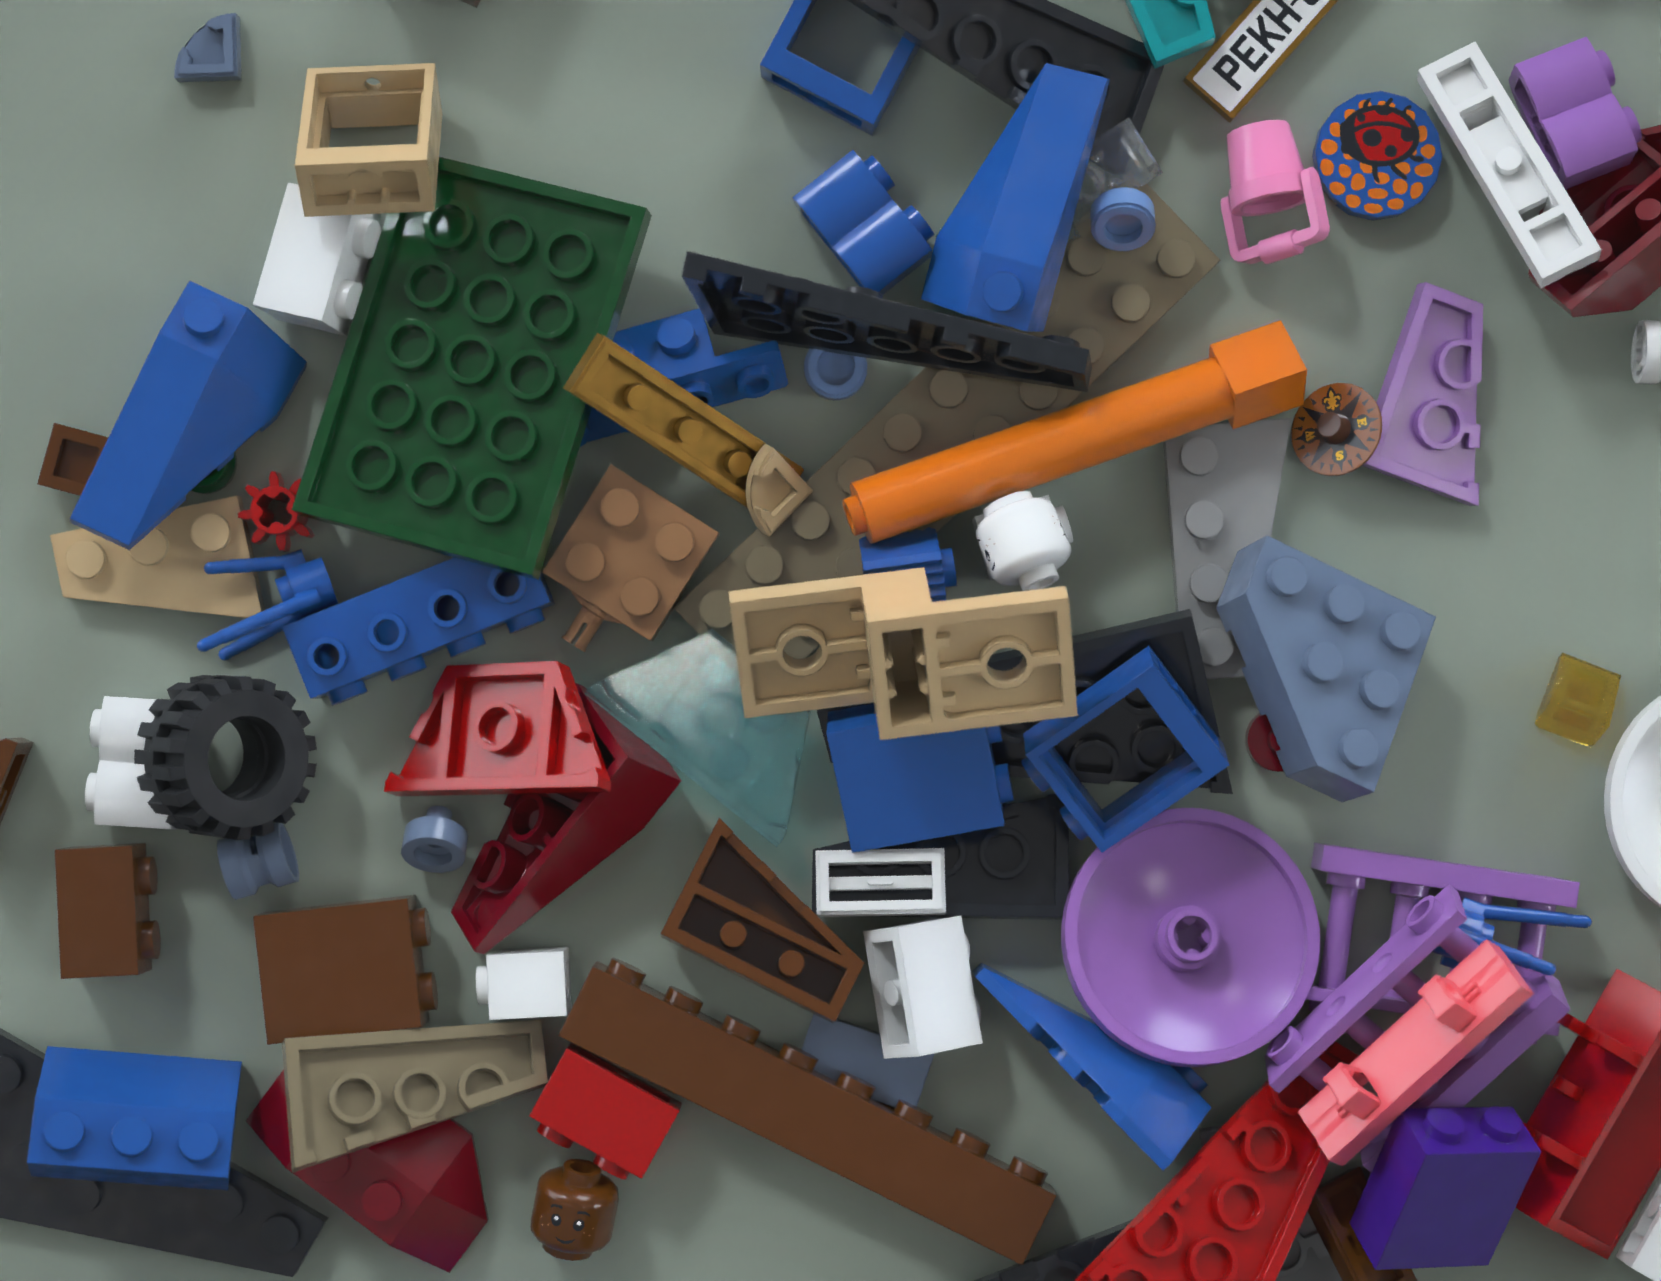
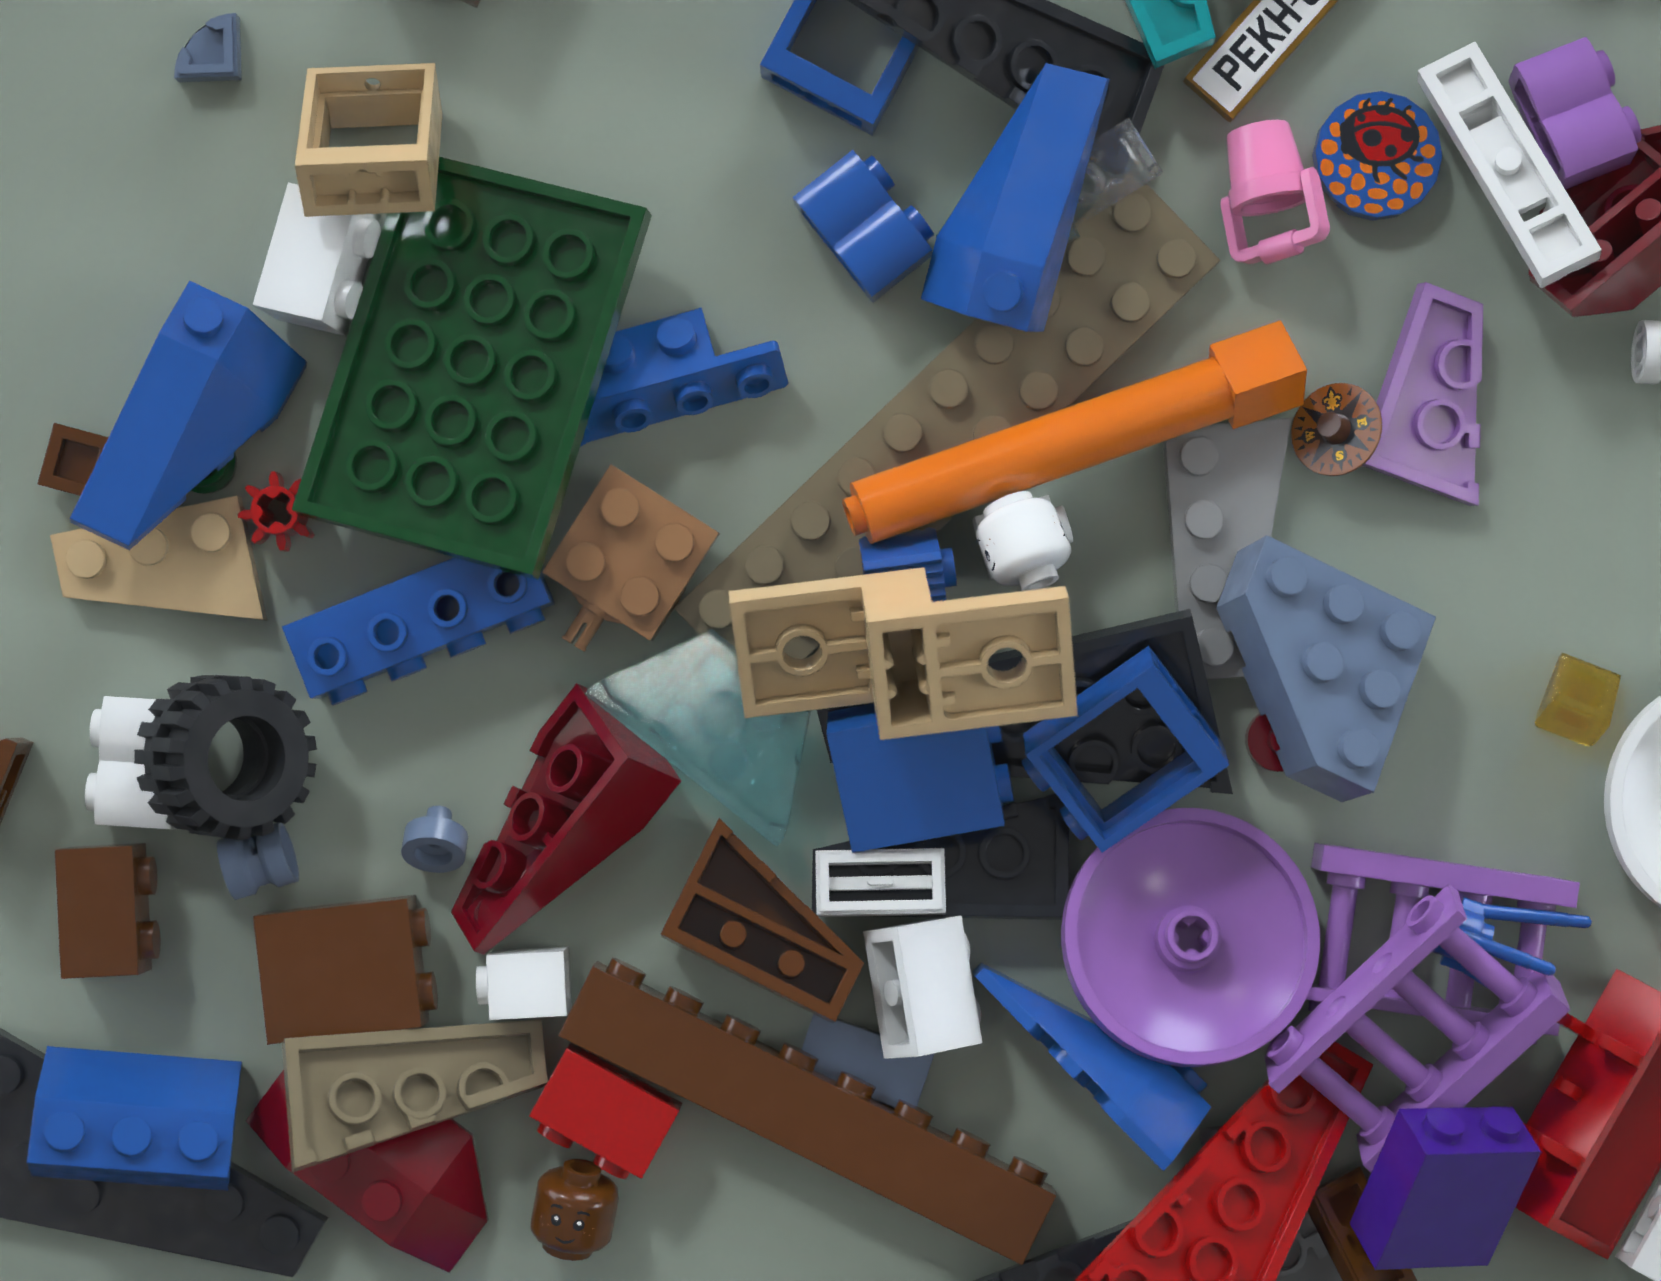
(302, 591): blue plant -> none
(503, 734): wing -> none
(666, 416): pearl gold tile -> none
(773, 490): tan tile -> none
(834, 374): medium blue tile -> none
(860, 323): black wing -> none
(1122, 219): medium blue tile -> none
(1414, 1052): coral hinge -> none

